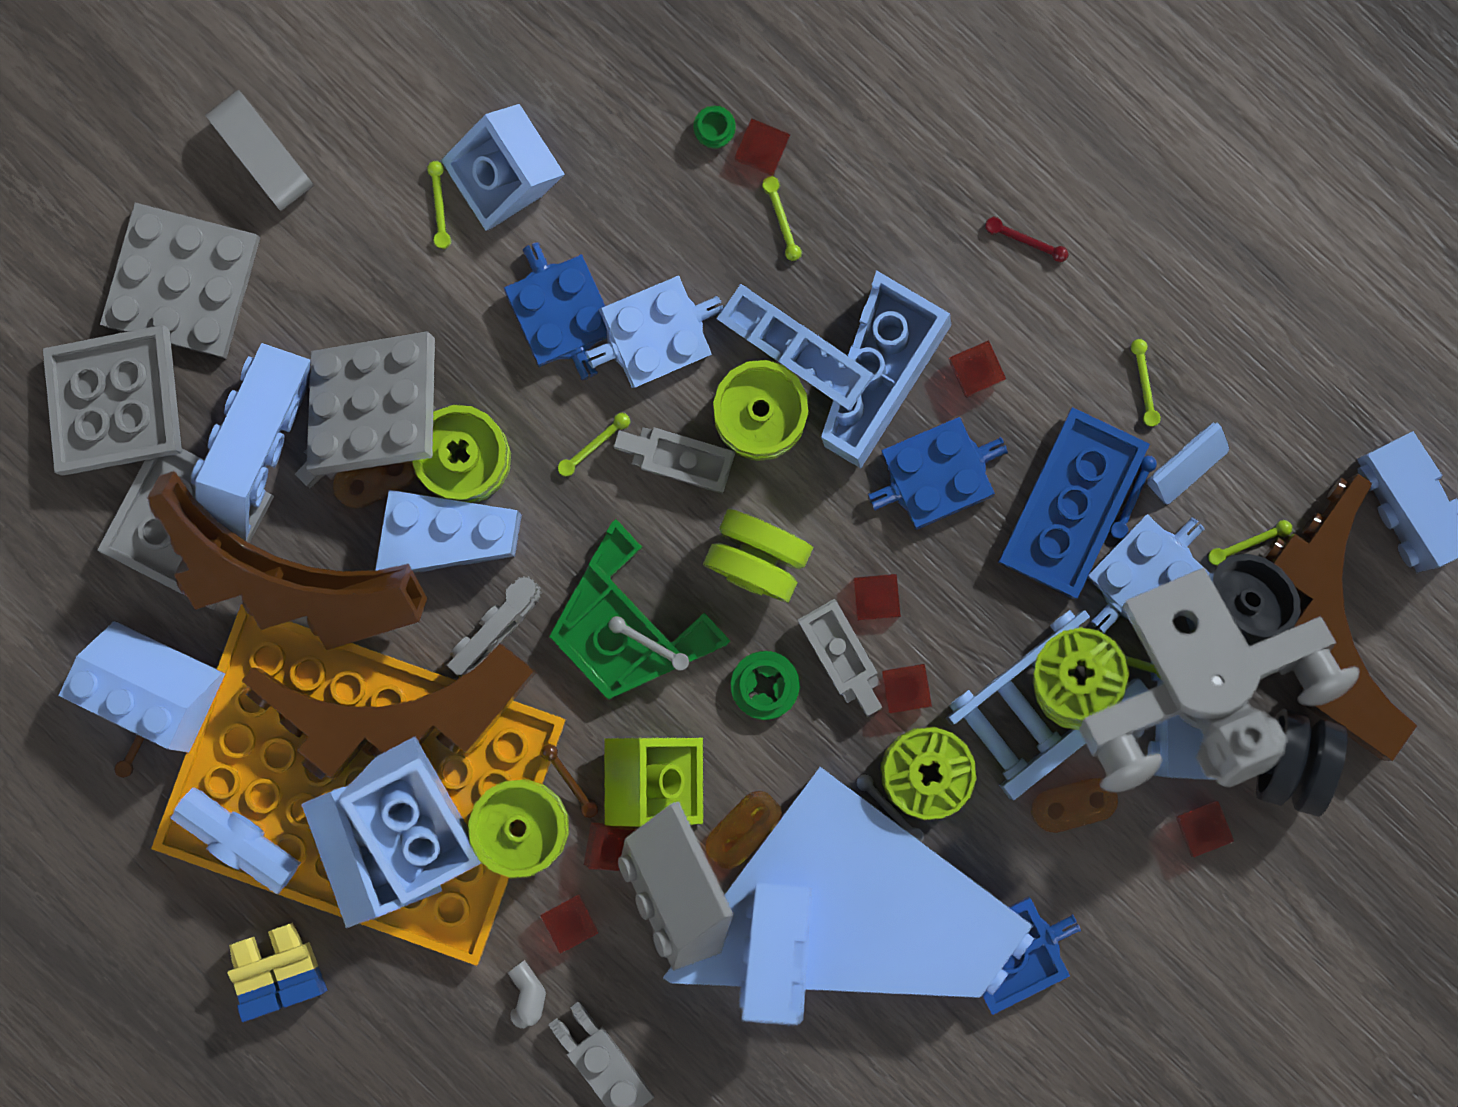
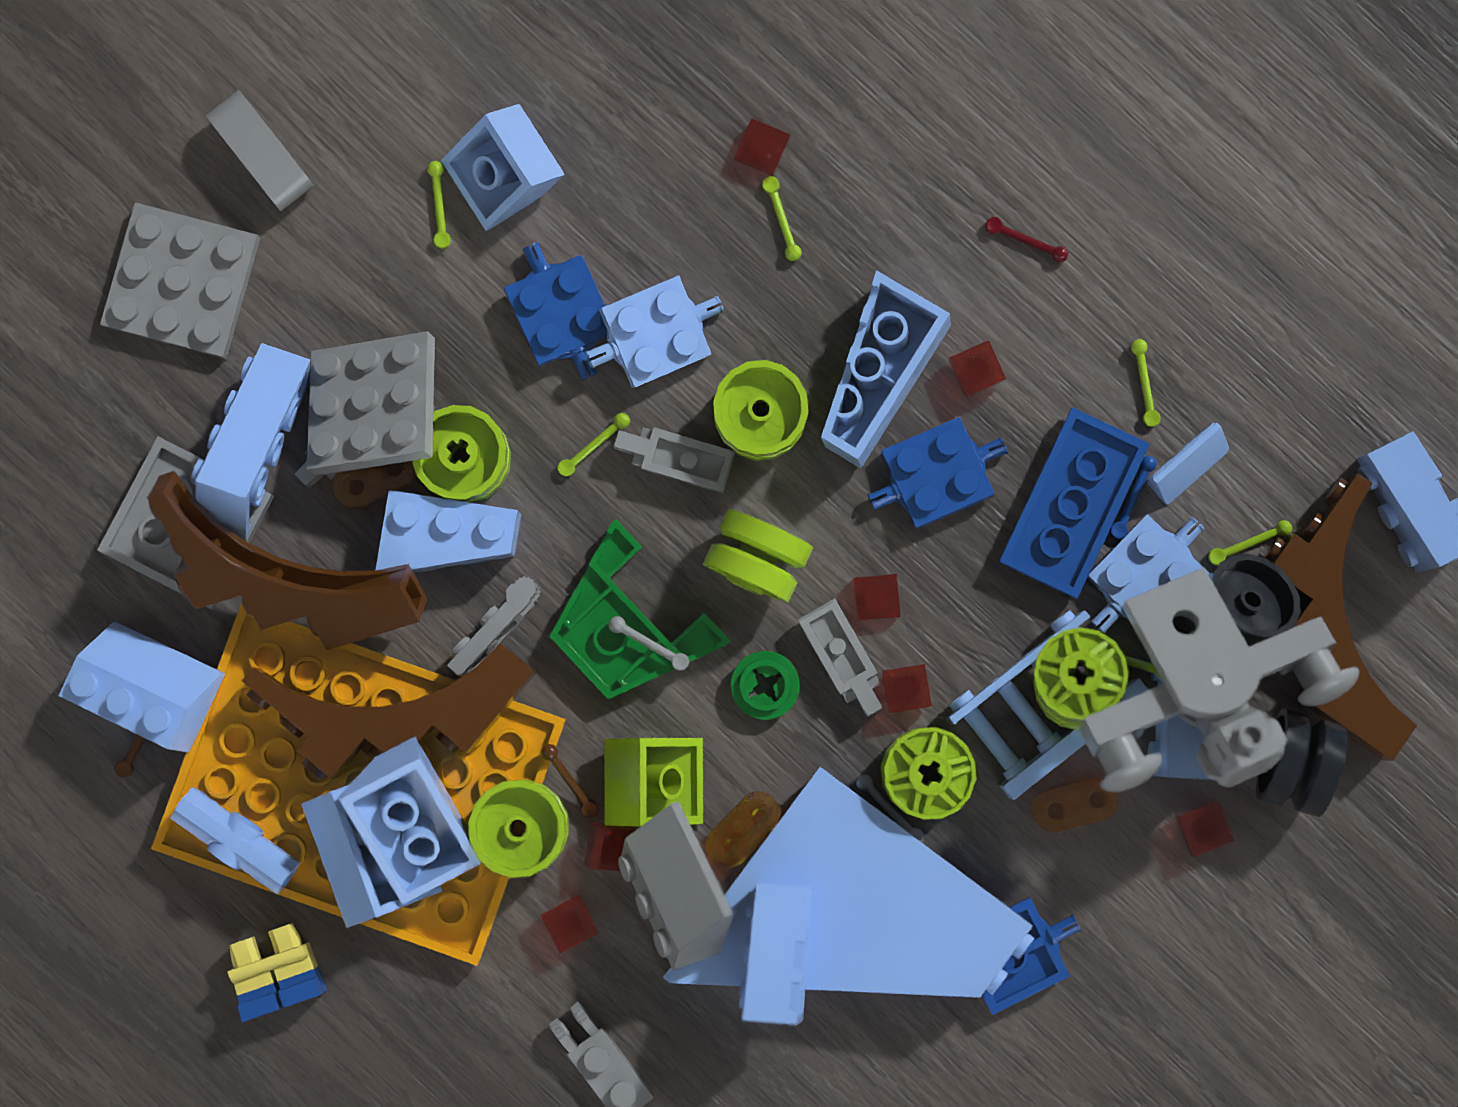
(112, 400): light grey plate -> none
(531, 996): light grey arm -> none
(714, 127): green plate -> none
(795, 347): light blue slope -> none

